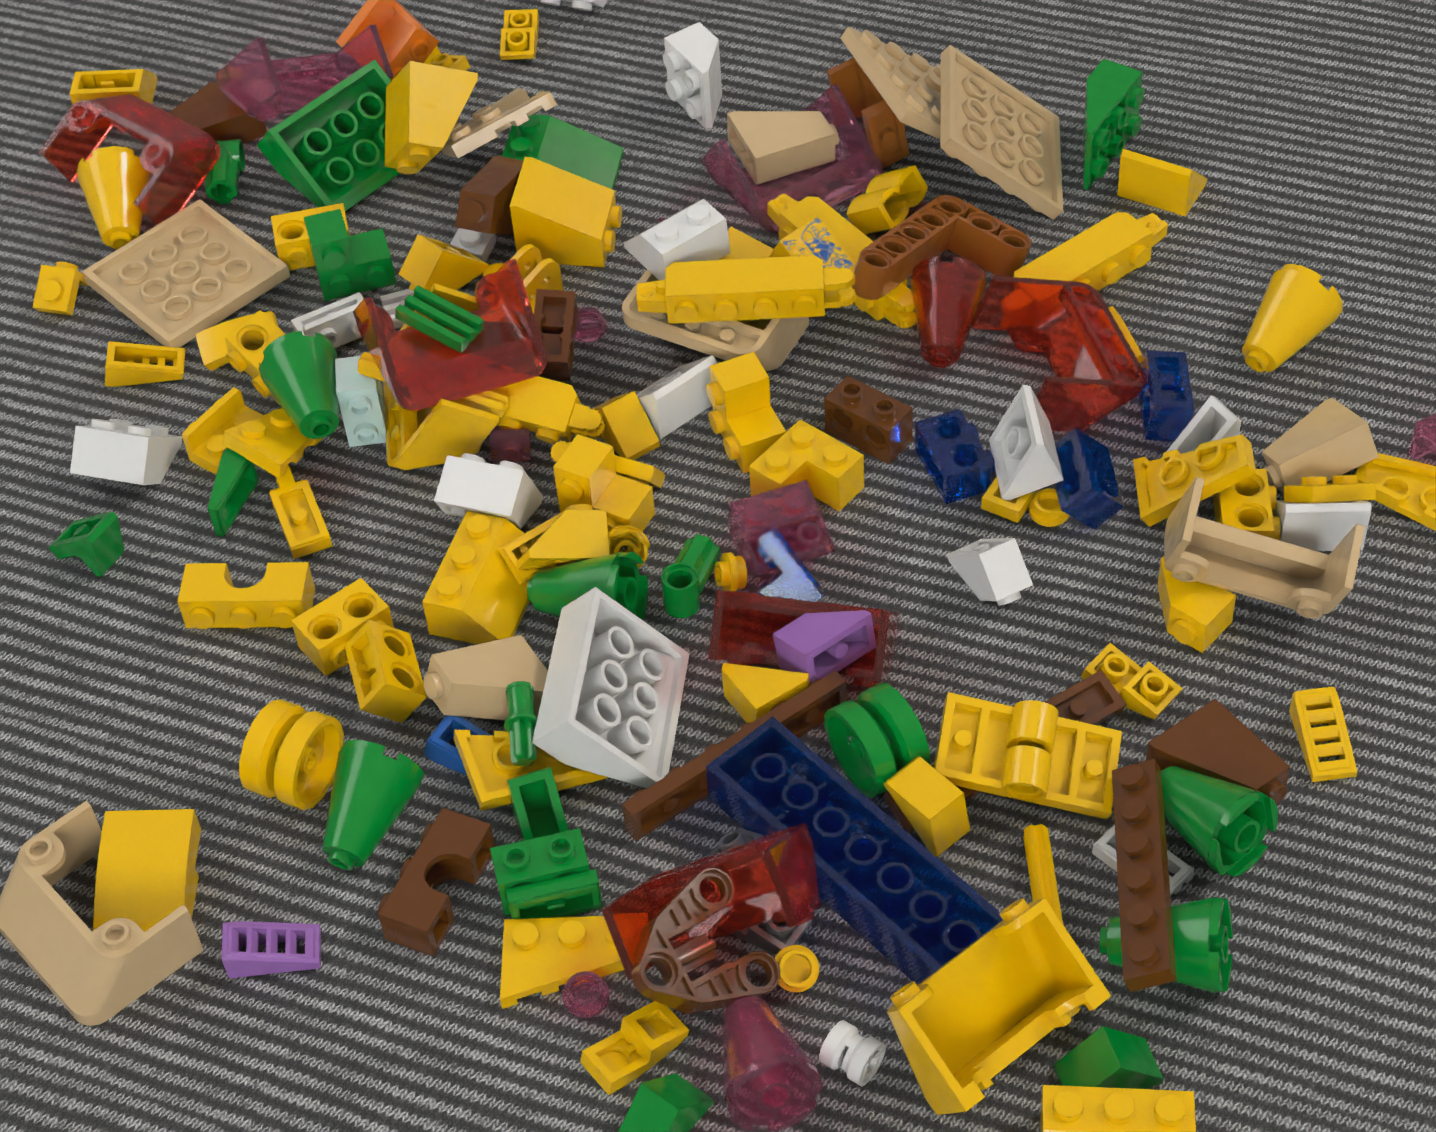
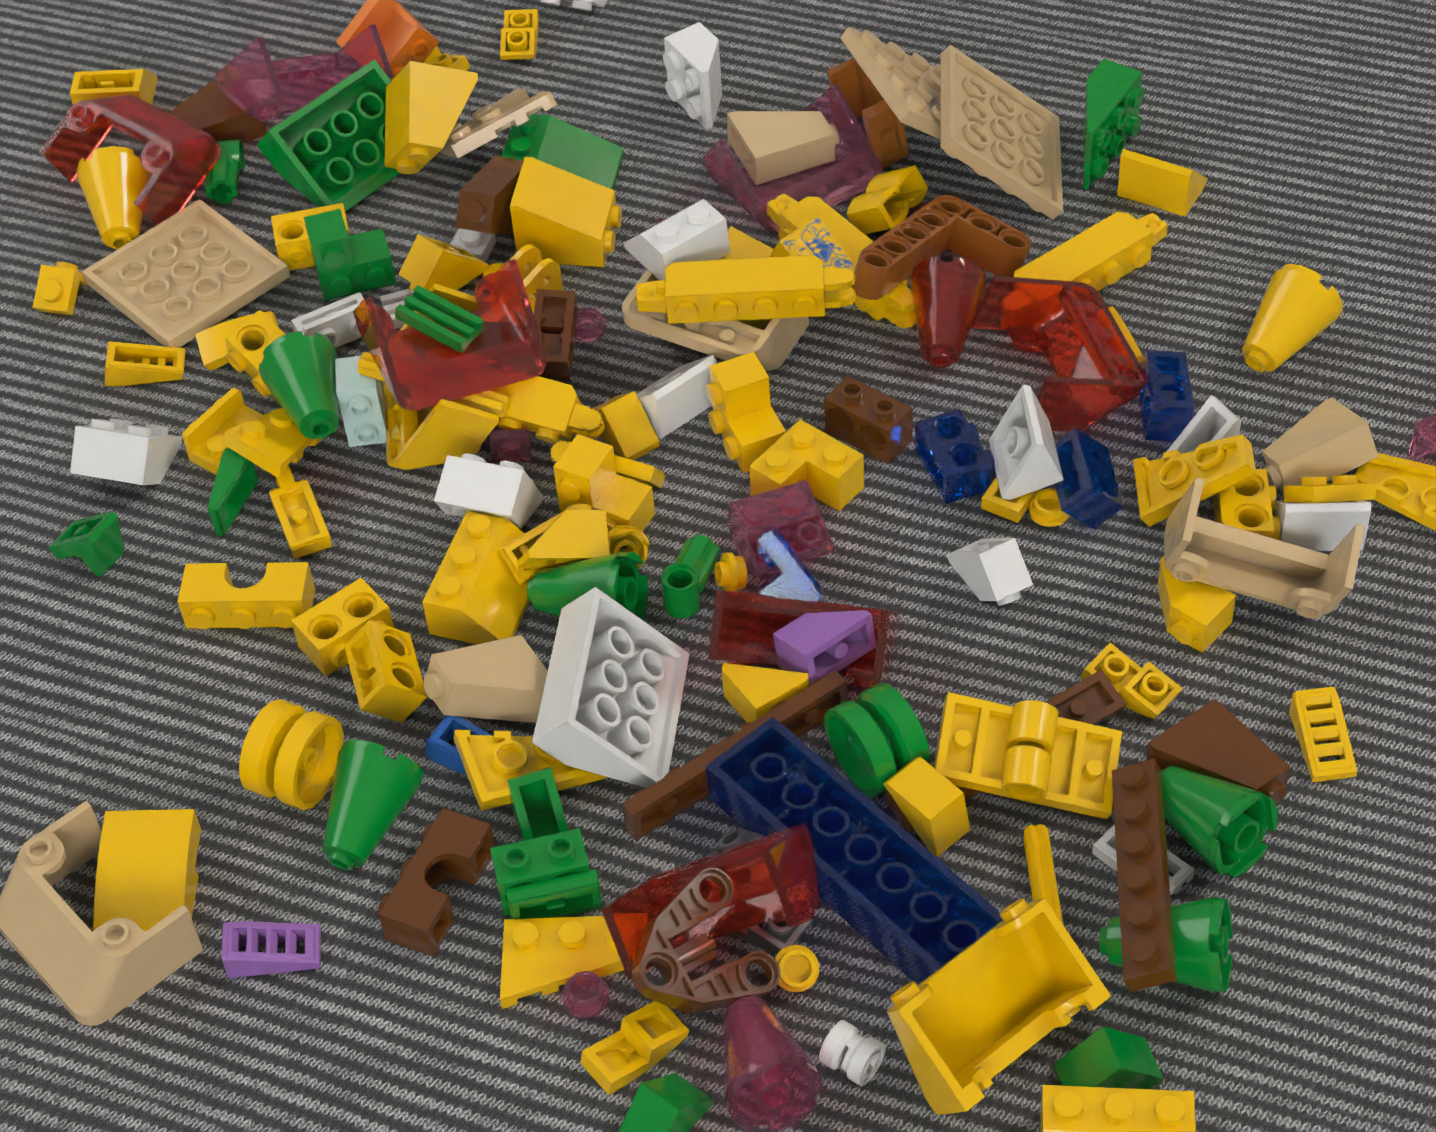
(521, 723): green axle -> none

